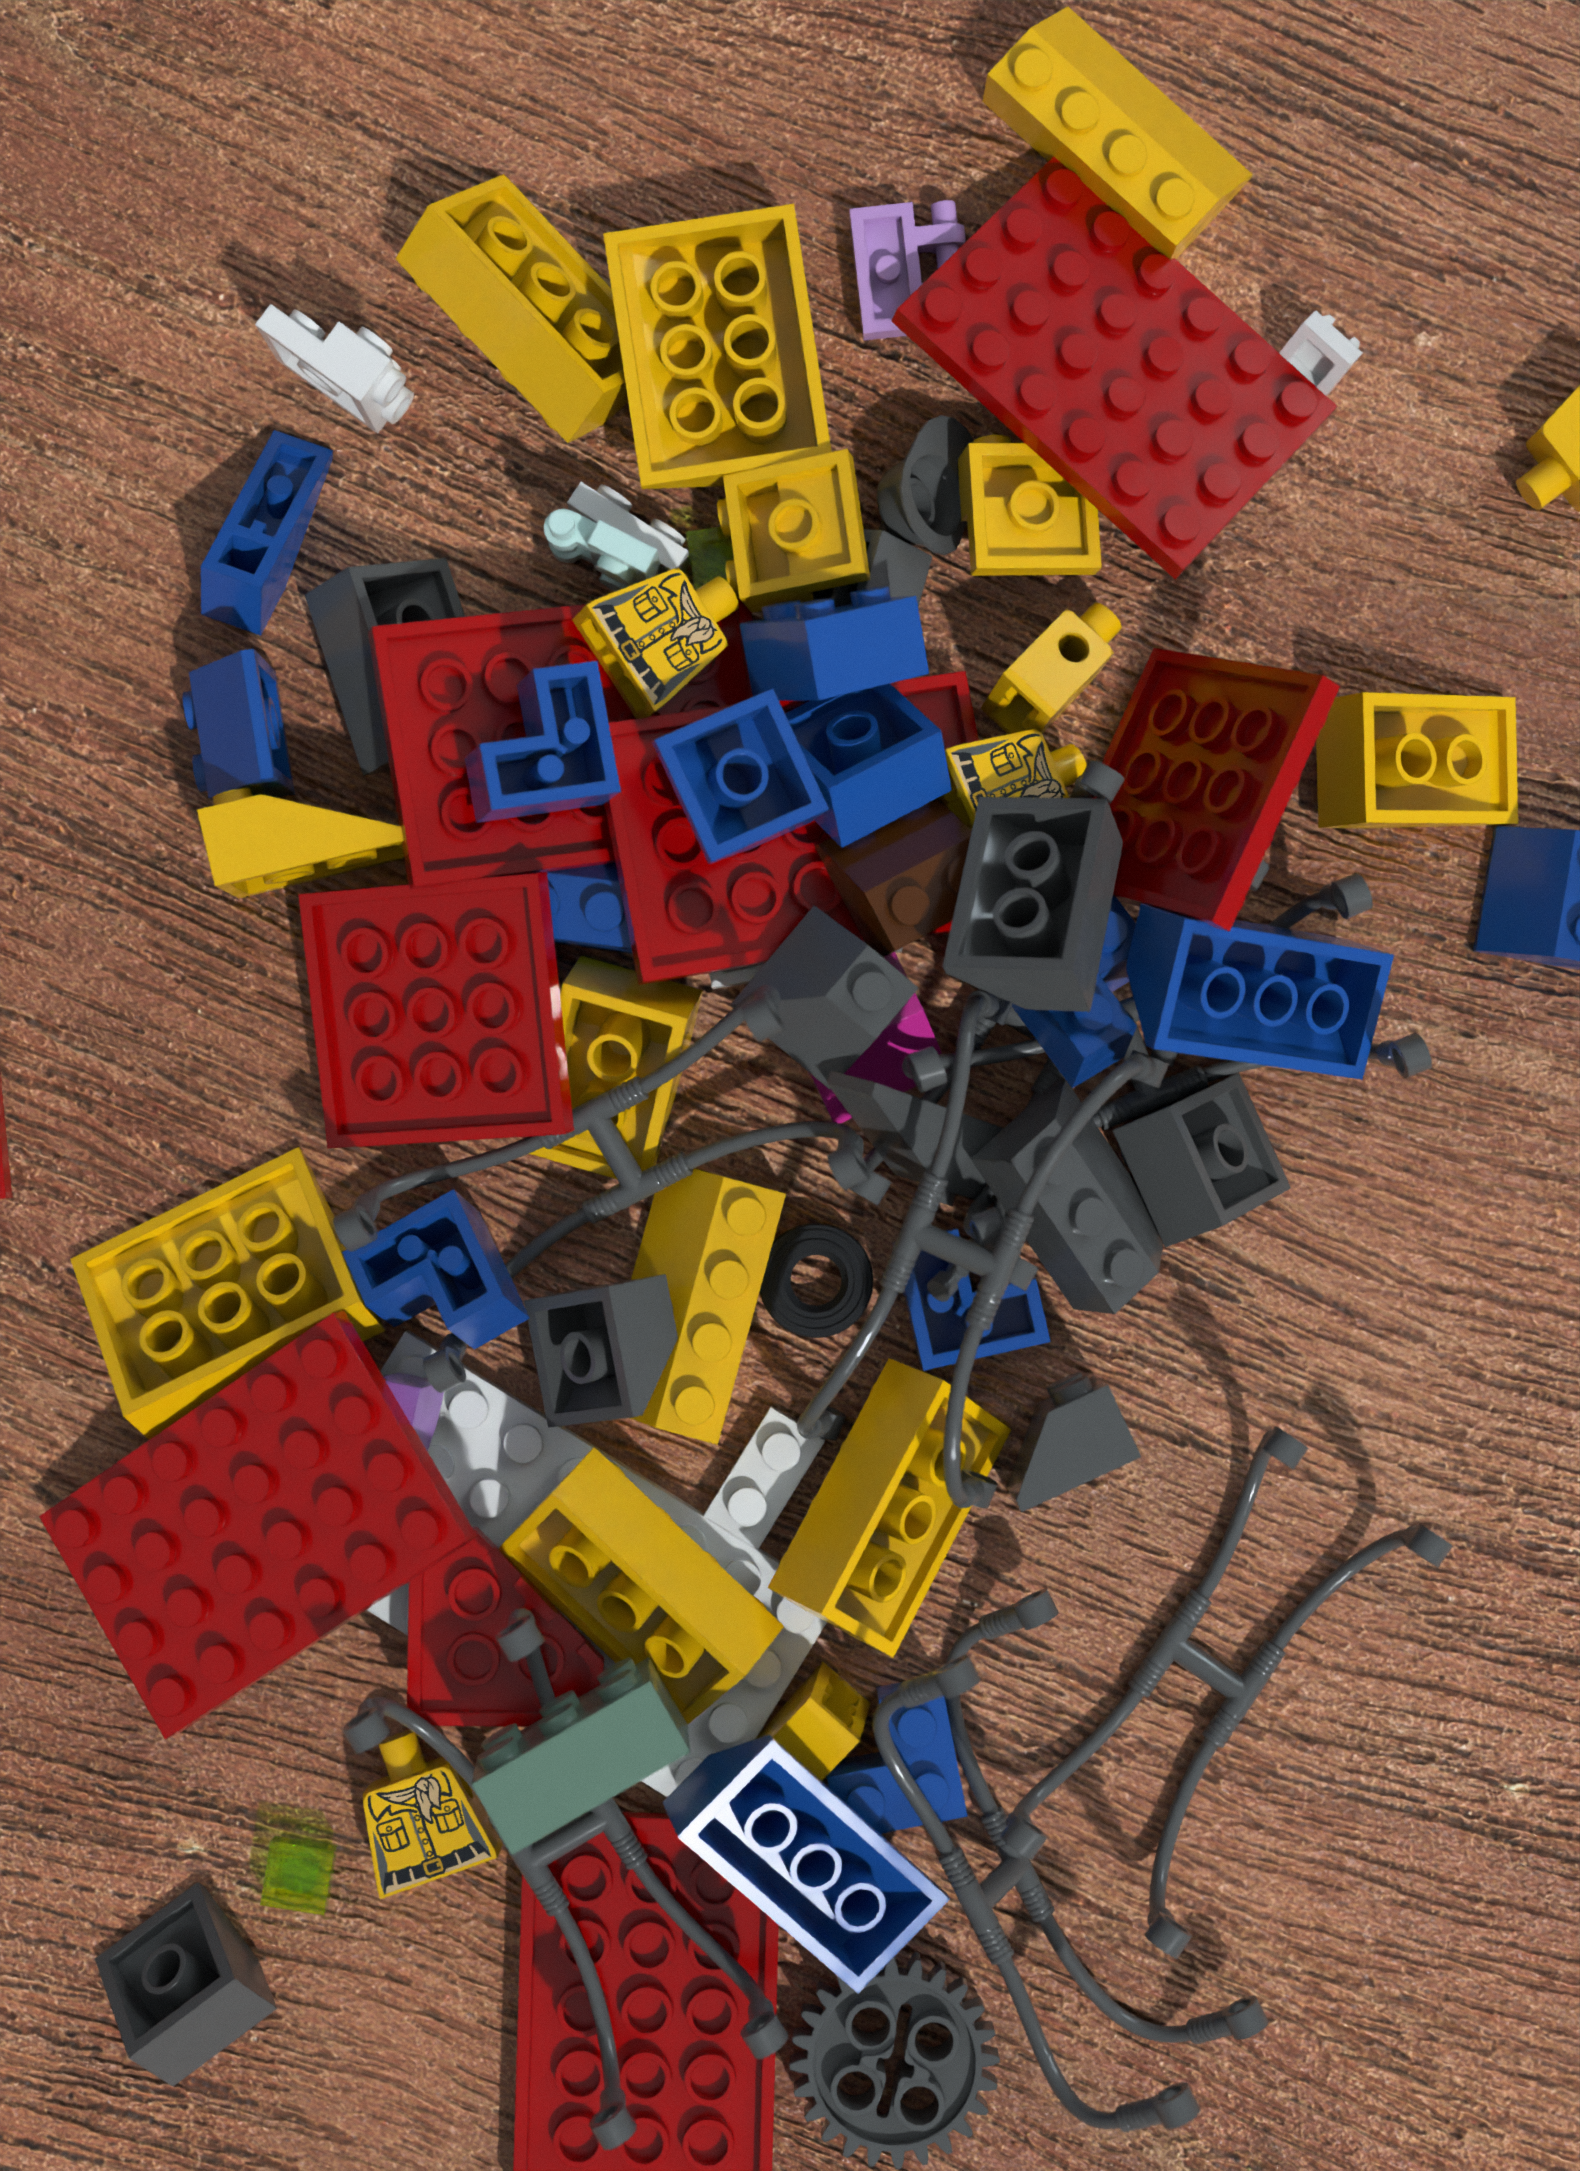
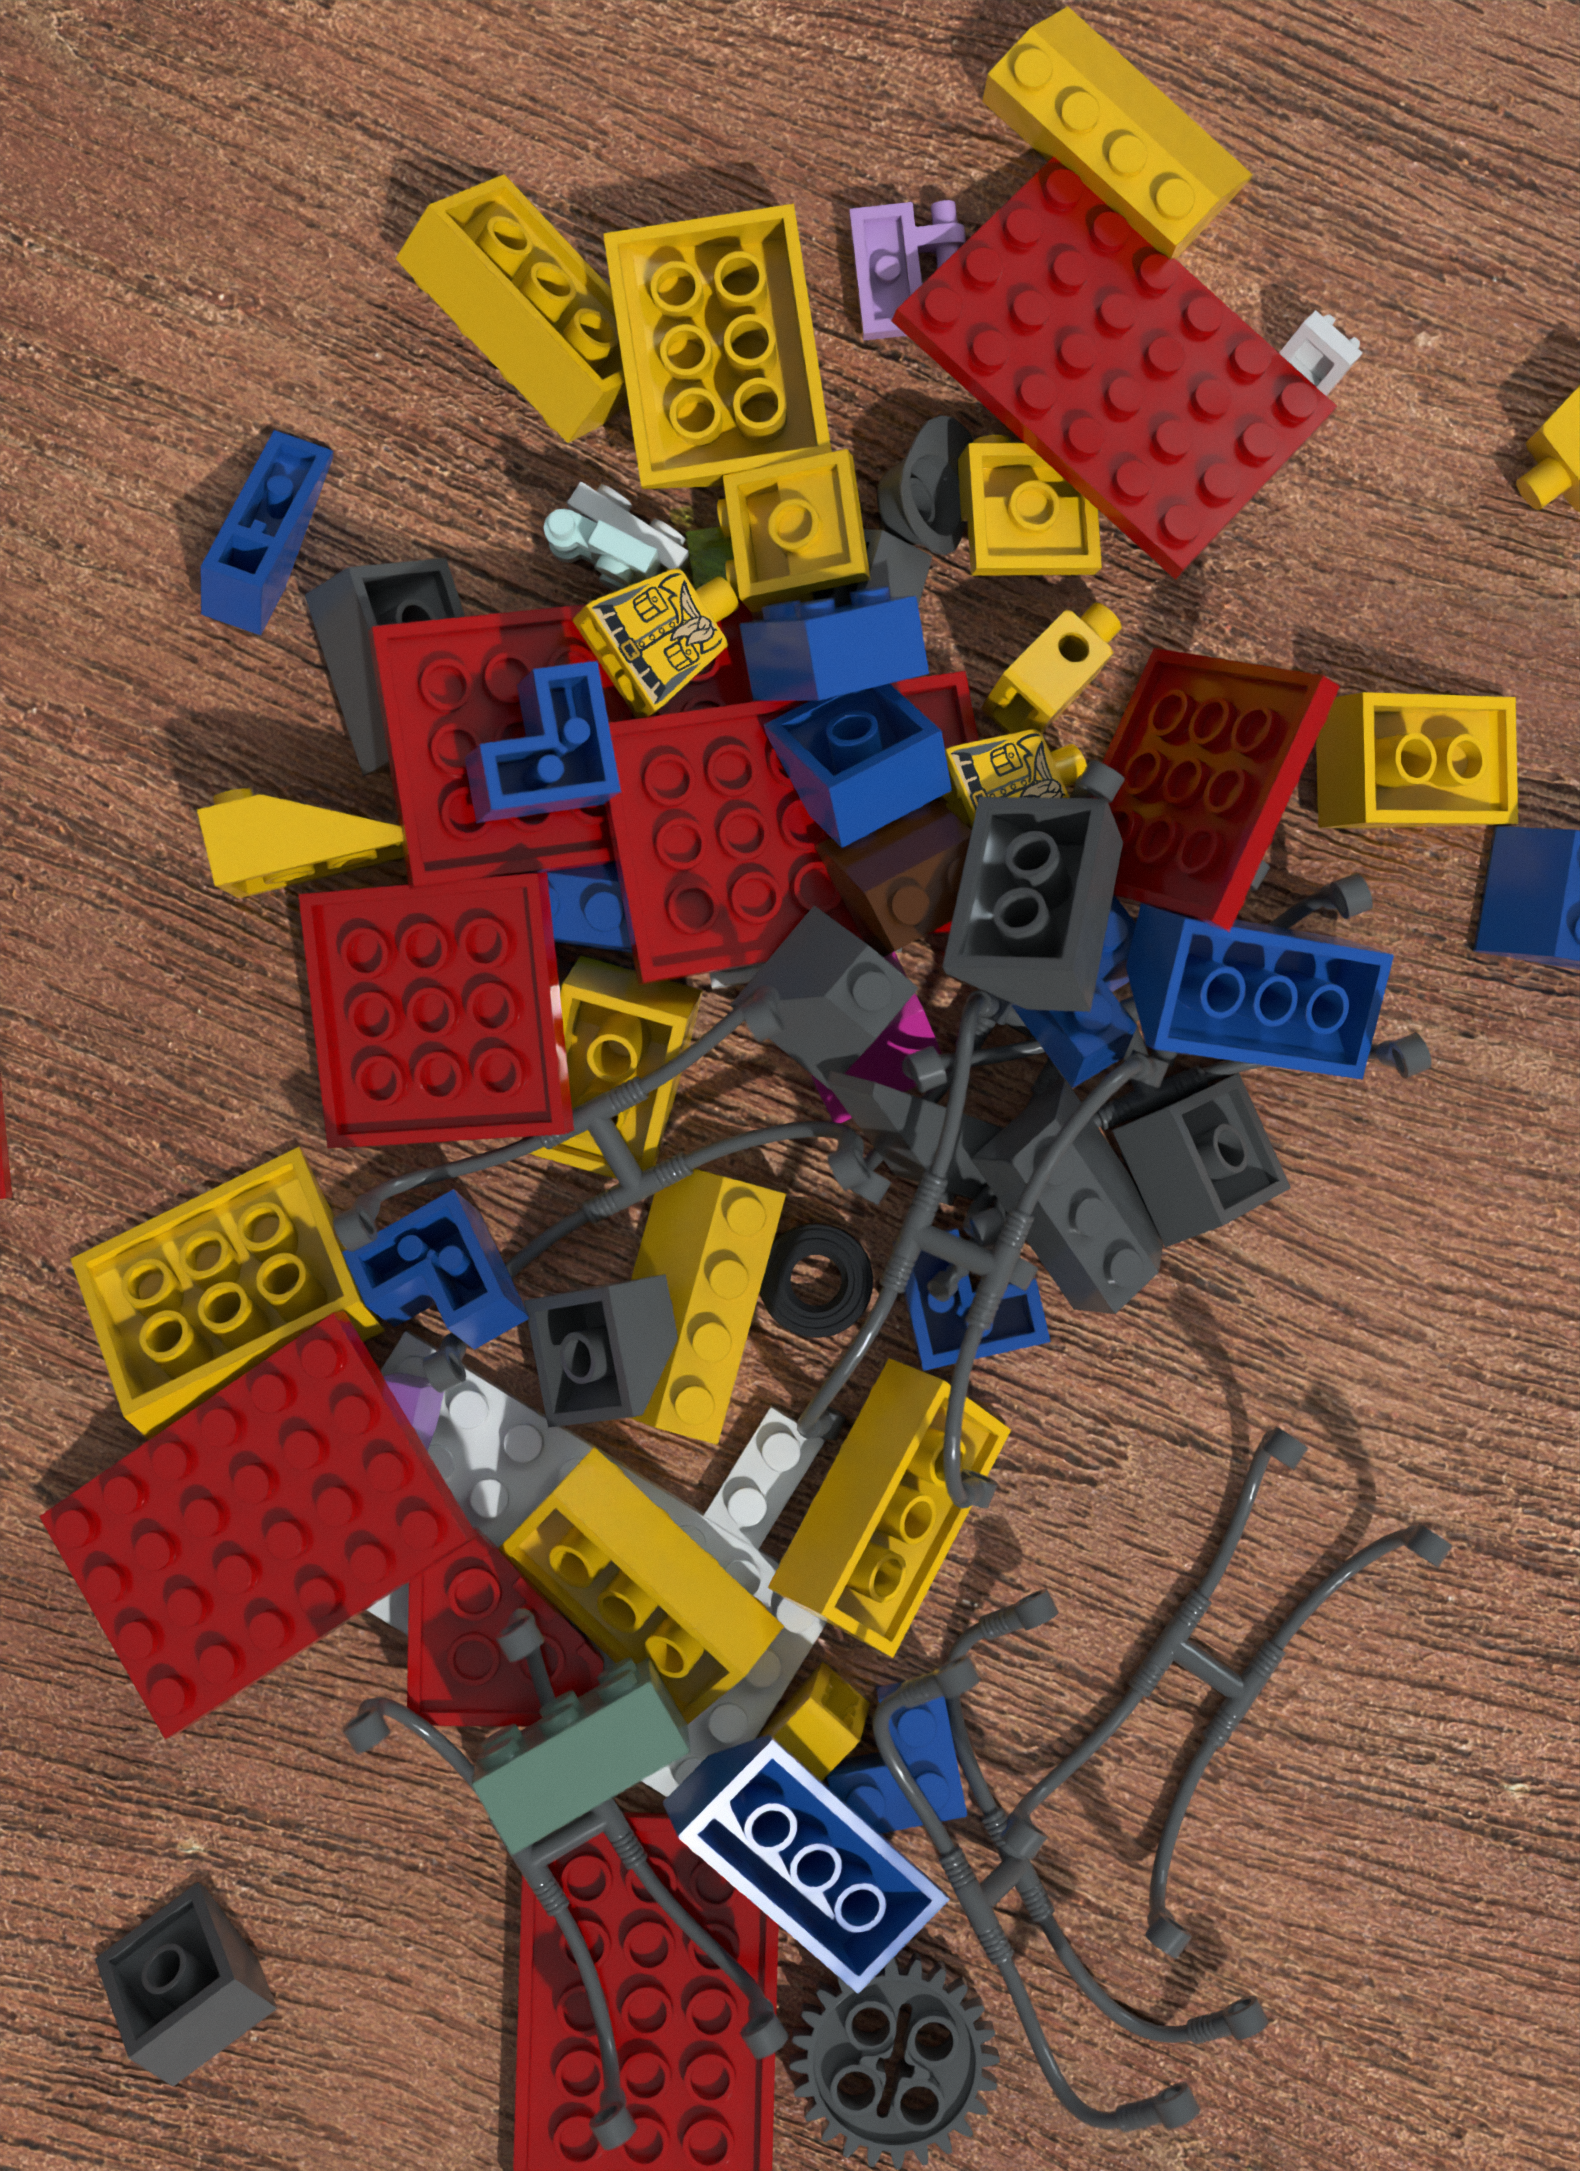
(238, 727): blue slope -> none
(299, 1875): clear neon green plate -> none
(344, 367): white plate -> none
(423, 1819): torso -> none
(741, 777): blue slope -> none
(1070, 1441): dark grey slope -> none

